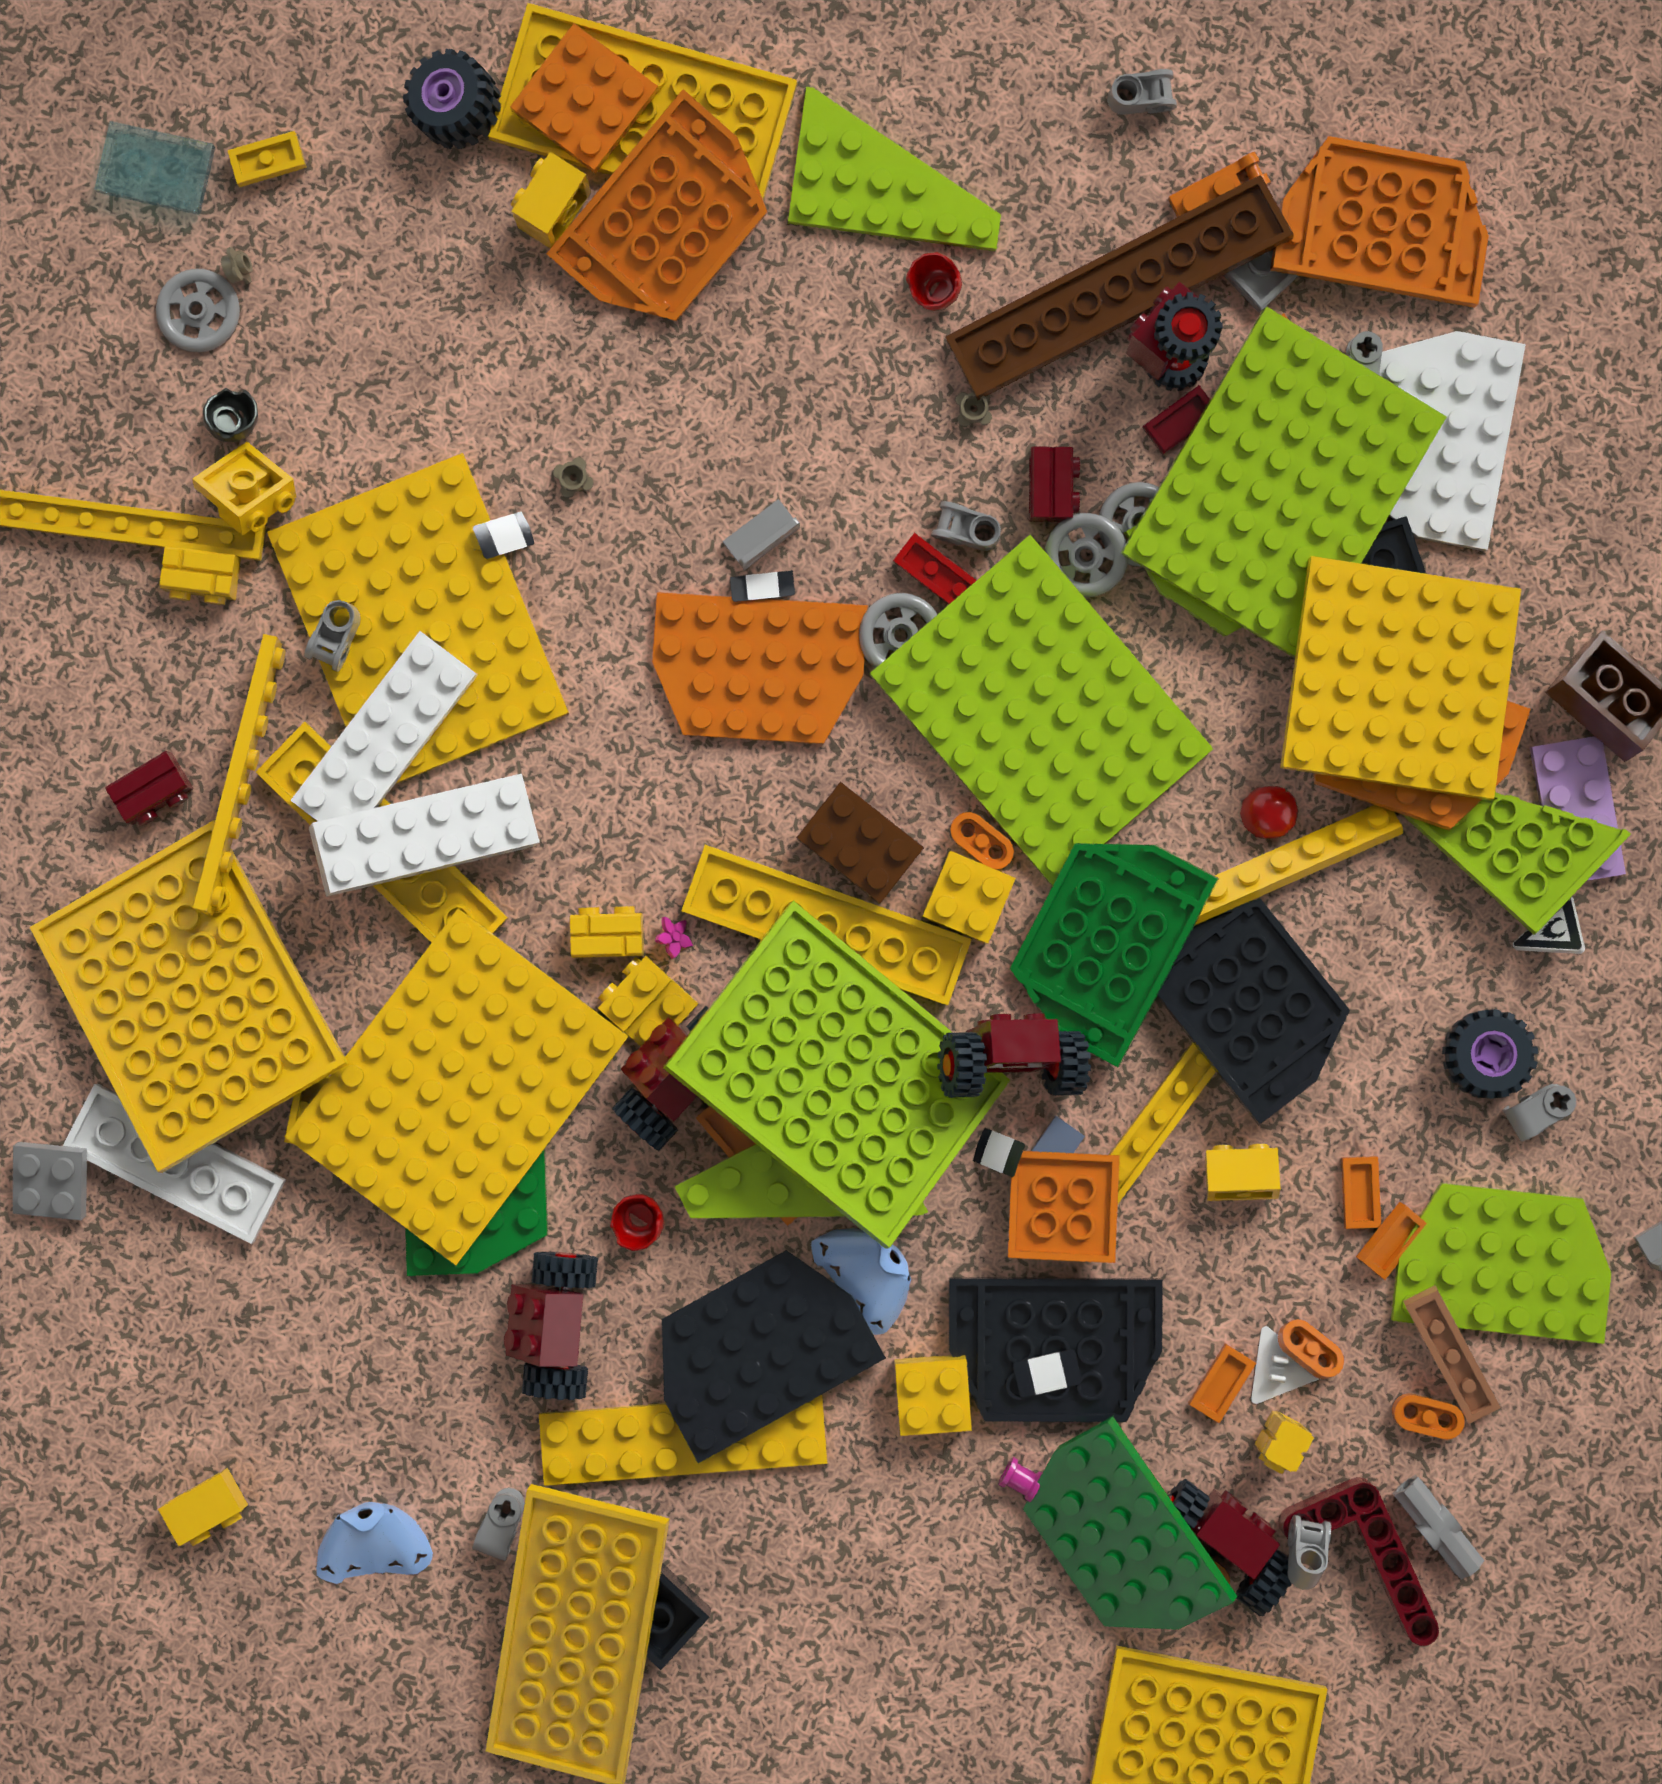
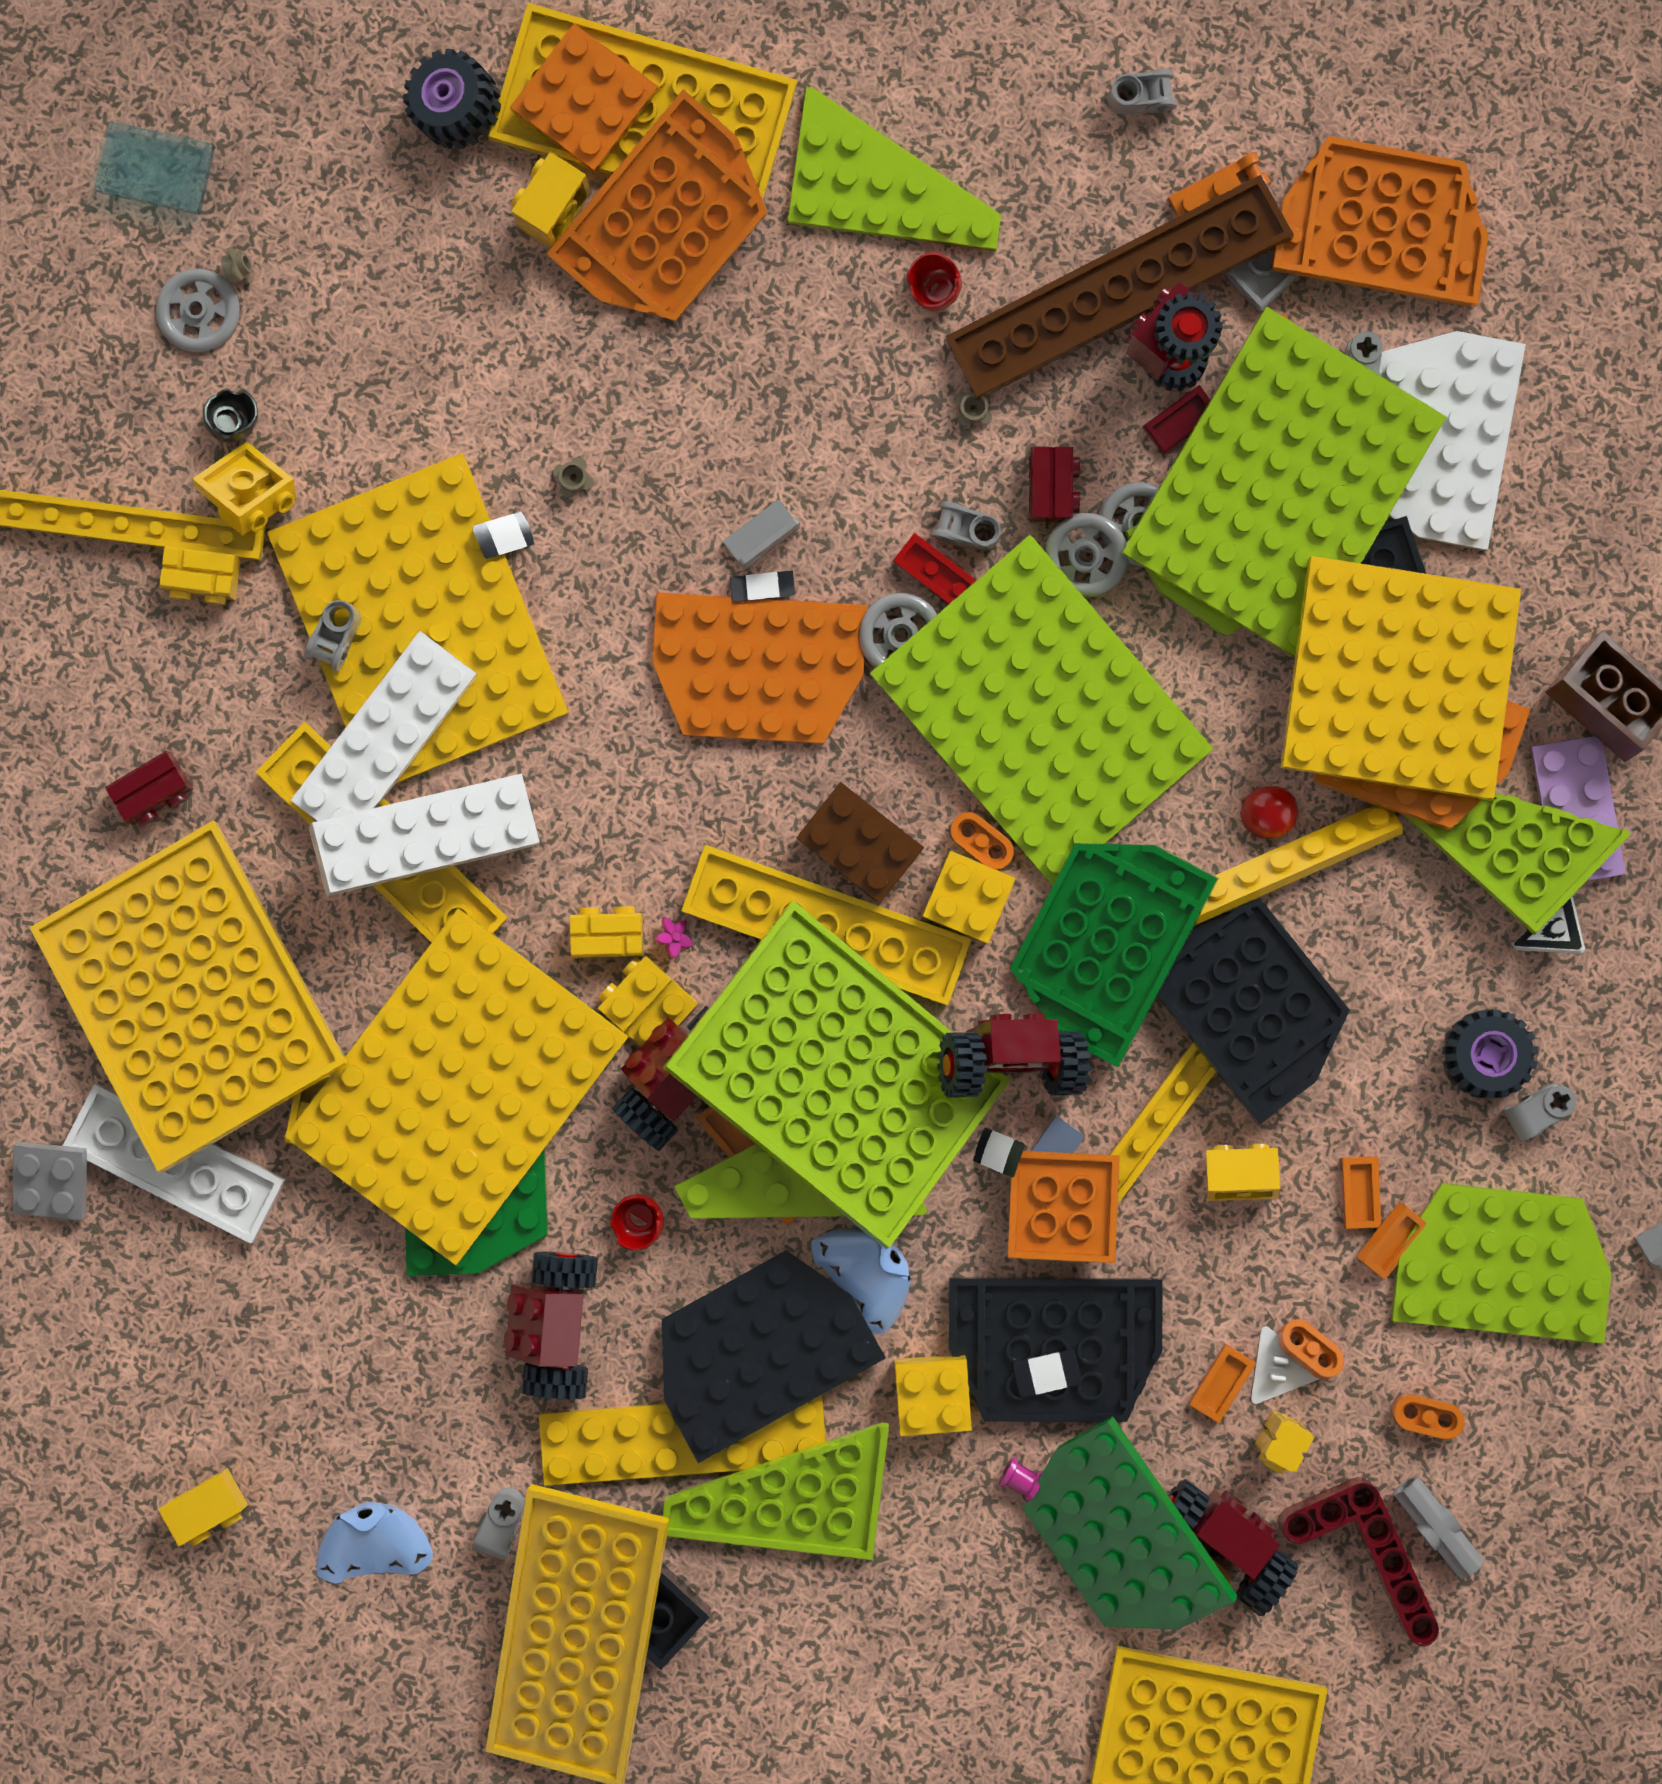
(236, 790): yellow plate -> none
(267, 159): yellow plate -> none
(800, 1502): none -> lime wing
(1307, 1545): light grey piece -> none
(1452, 1354): nougat plate -> none

